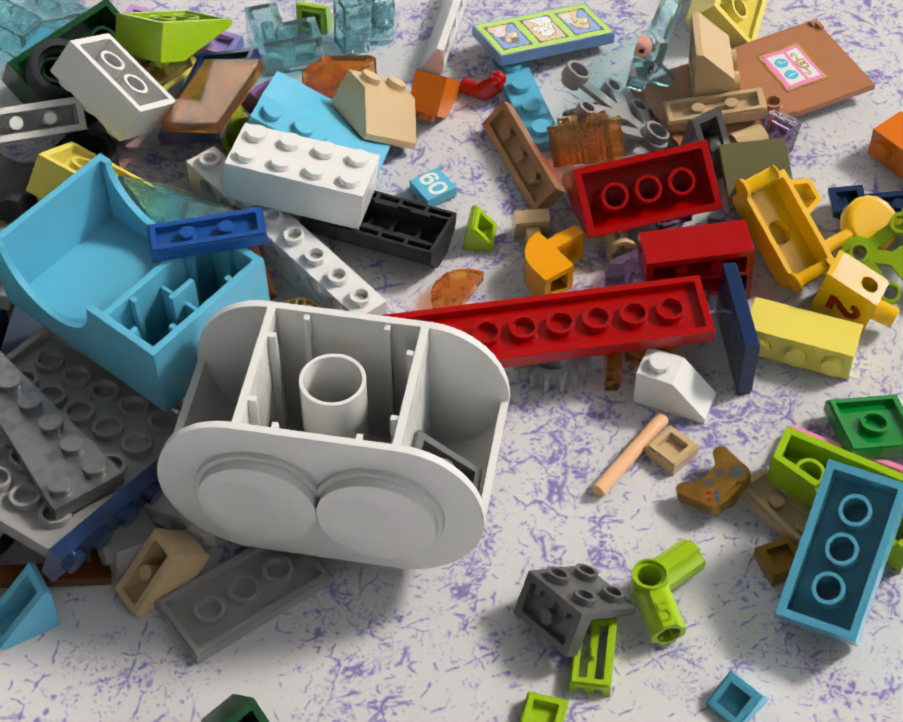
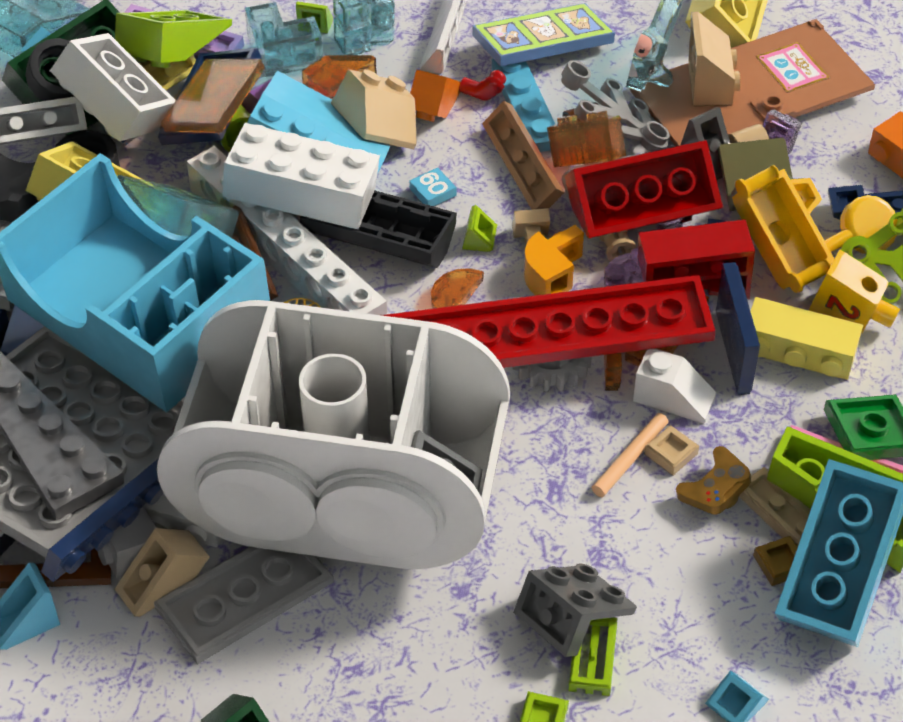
(207, 234): blue tile -> none
(657, 602): lime piece -> none
(734, 105): tan tile -> none

